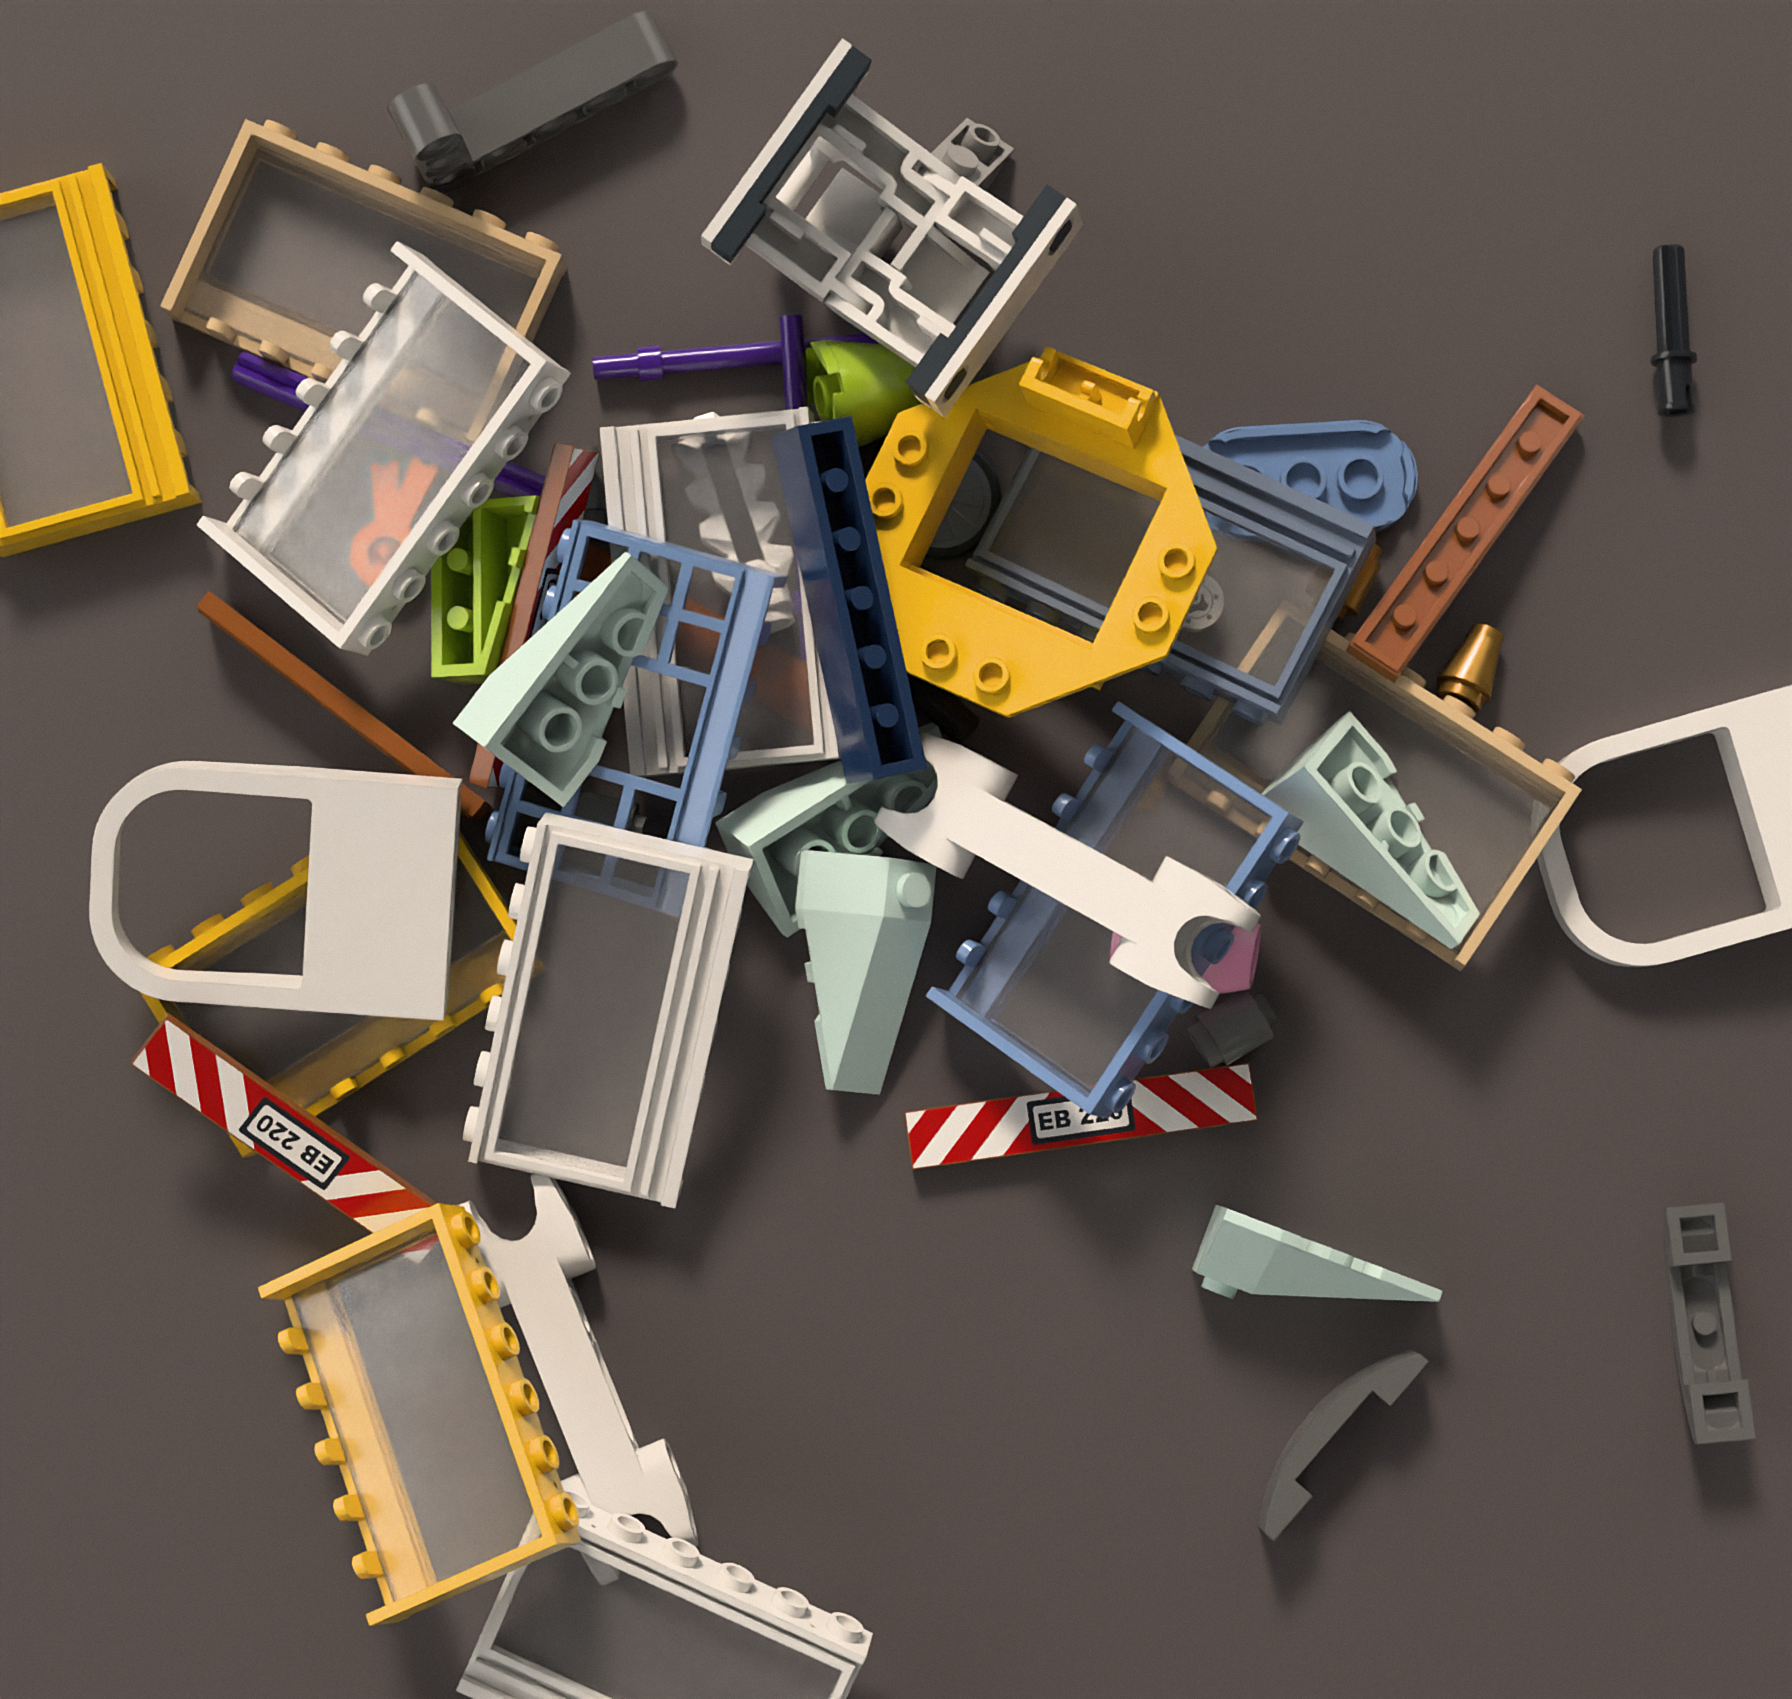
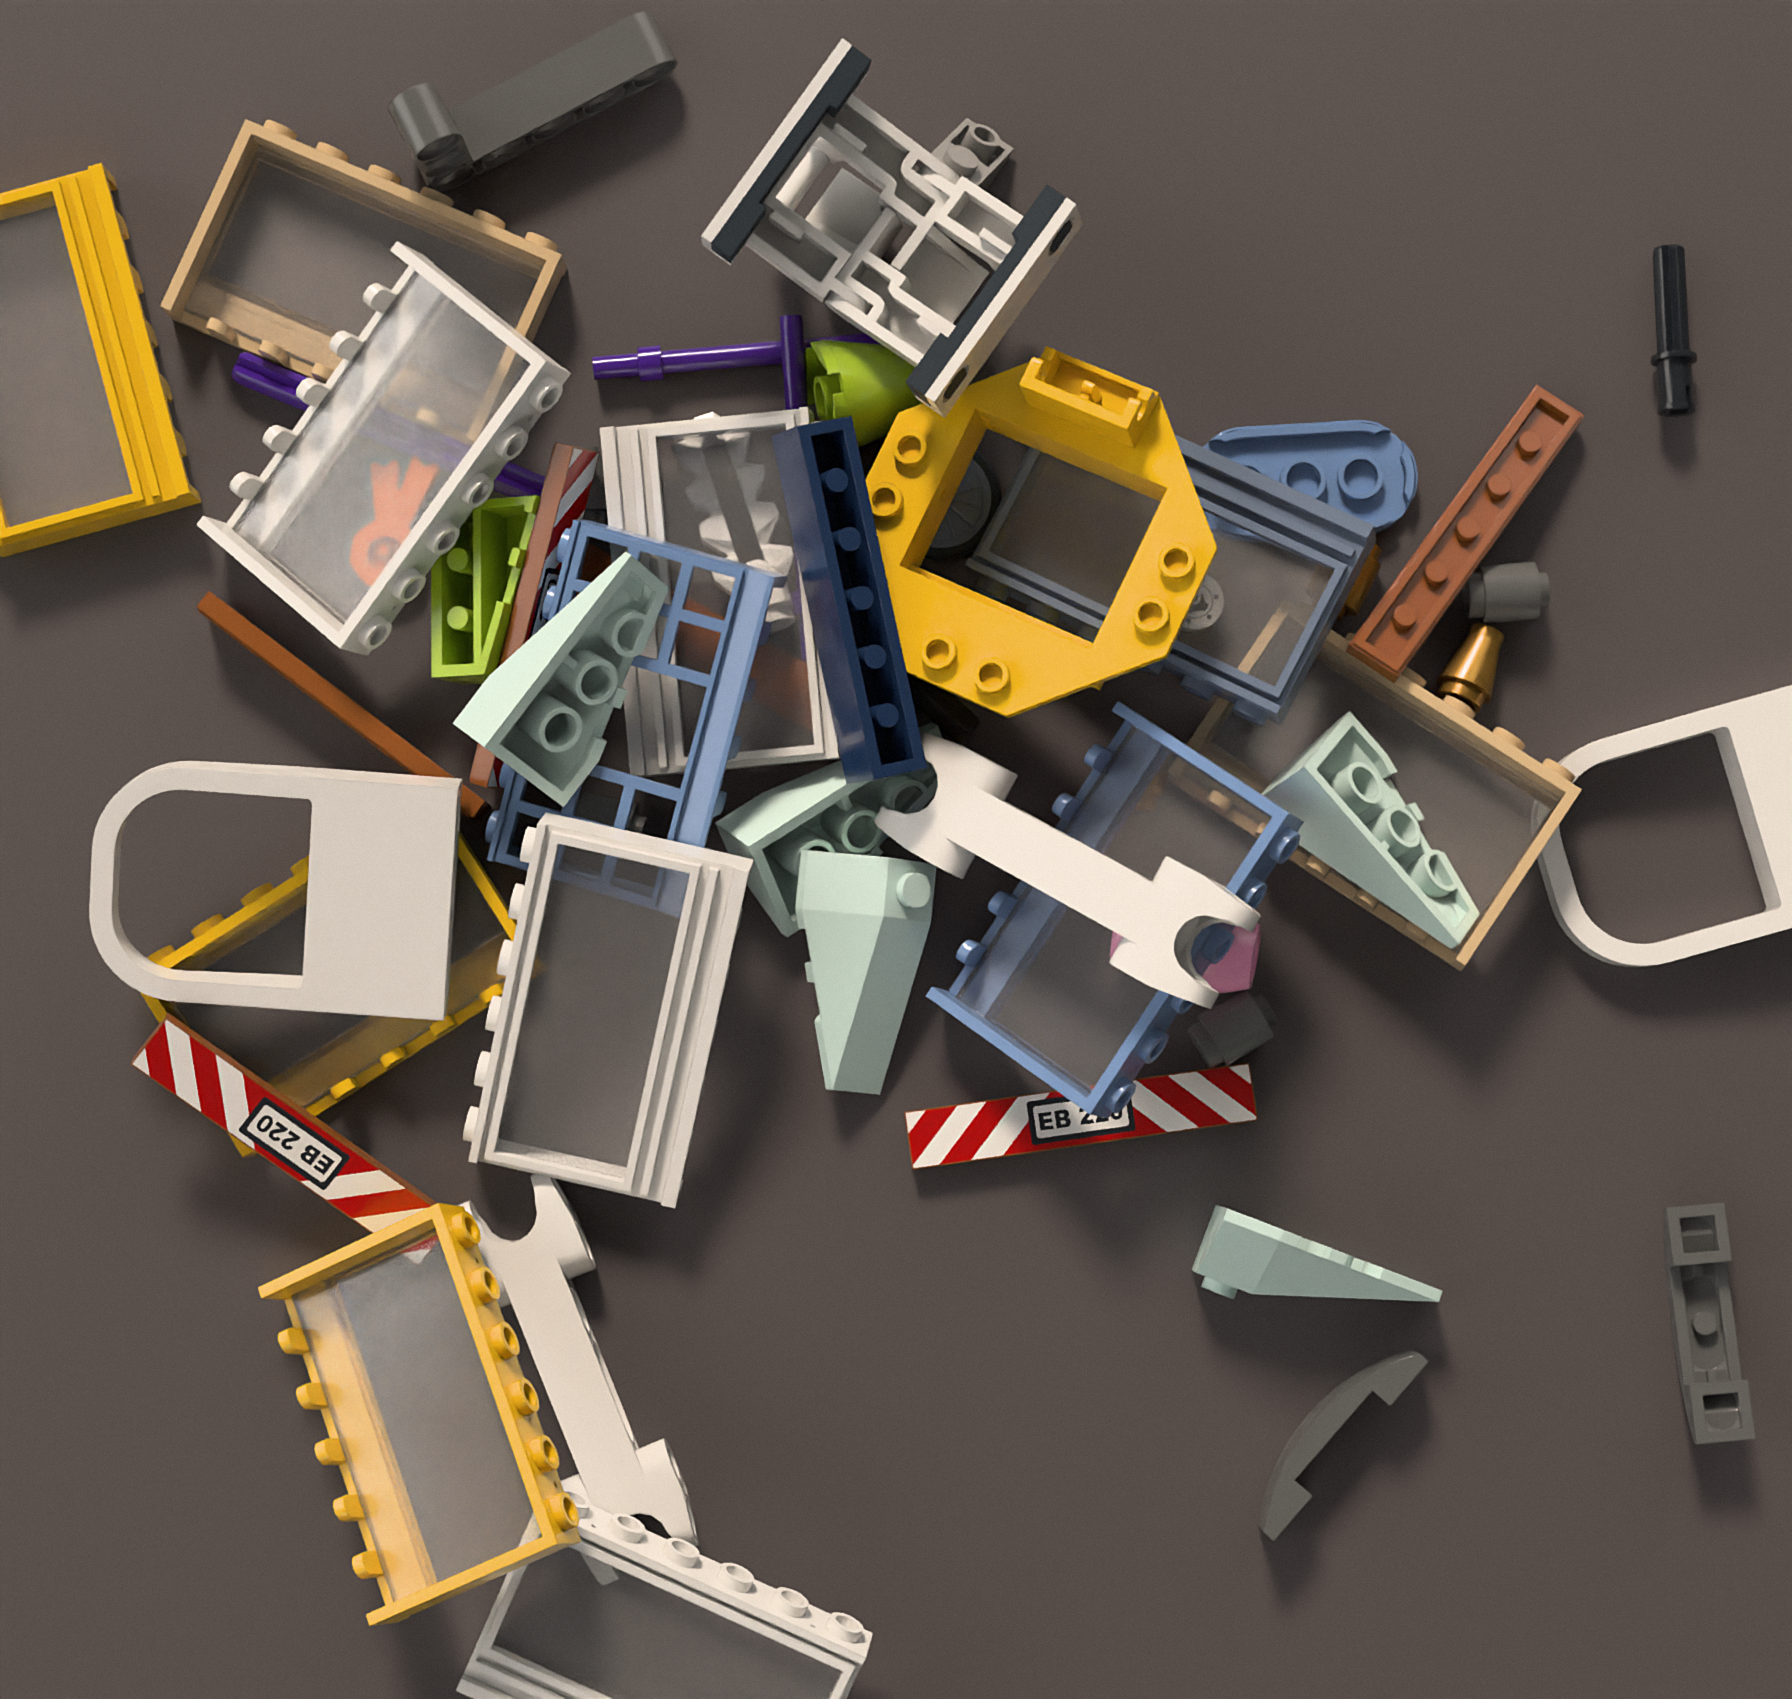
(1506, 593): none -> dark grey brick

